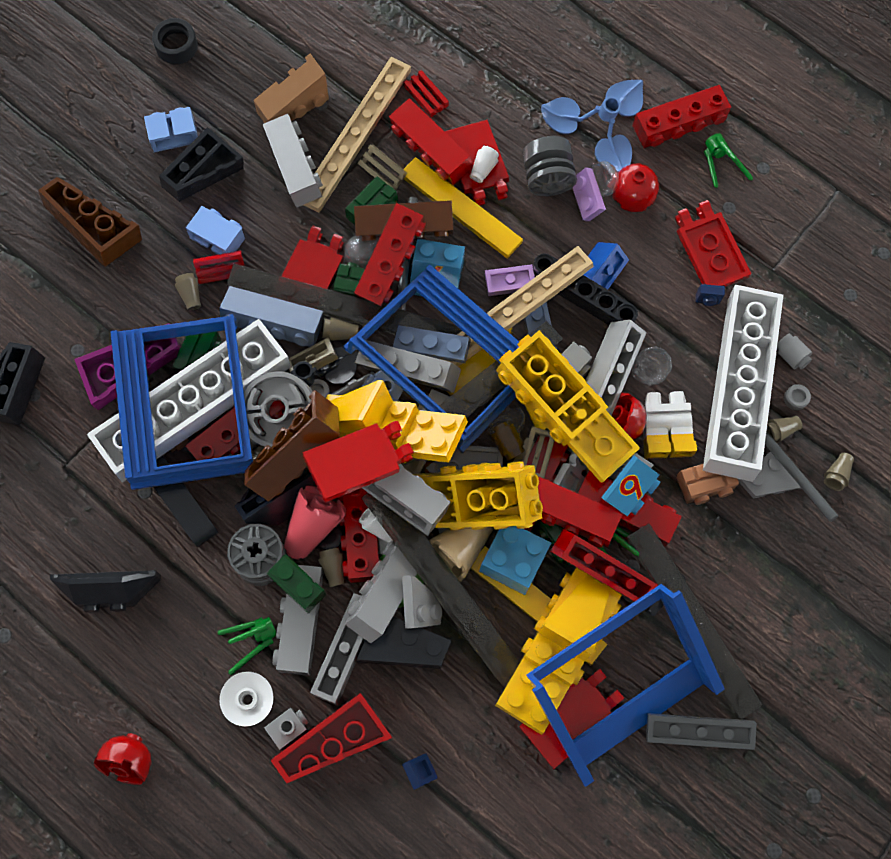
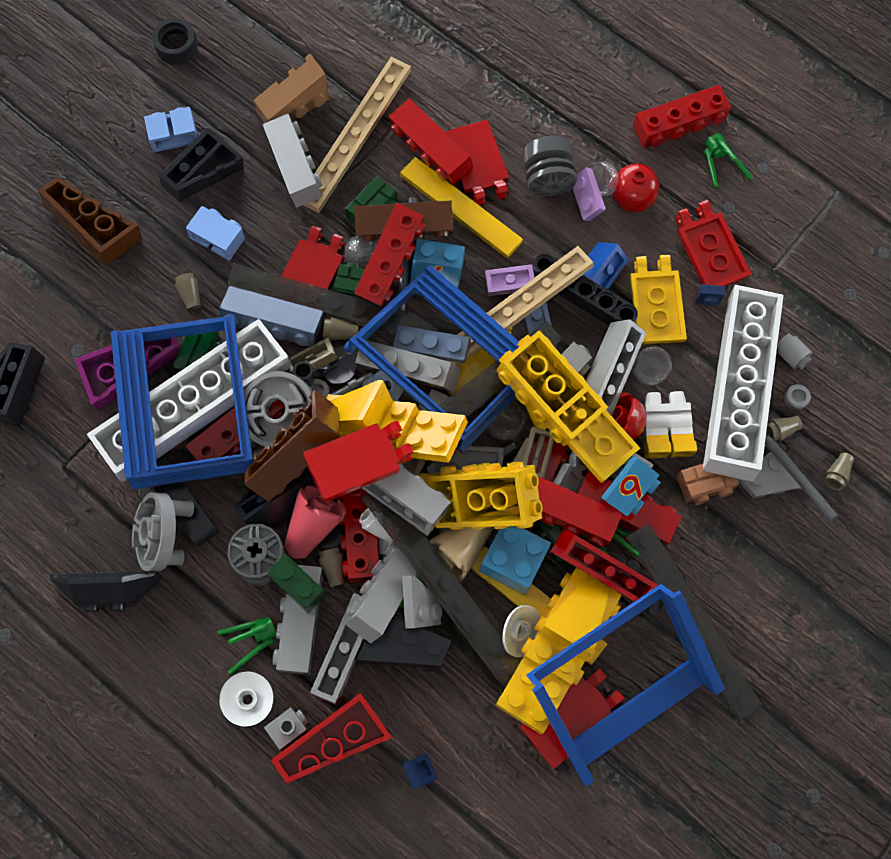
(126, 758): red cylinder -> none
(155, 531): none -> light grey piece
(217, 268): red tile -> none
(368, 158): dark tan tile -> none
(432, 88): red tile -> none
(484, 163): white cone -> none
(508, 440): dark brown brick -> none
(519, 628): none -> white dish
(620, 98): medium blue plant -> none
(658, 301): none -> yellow tile
(701, 731): dark grey plate -> none

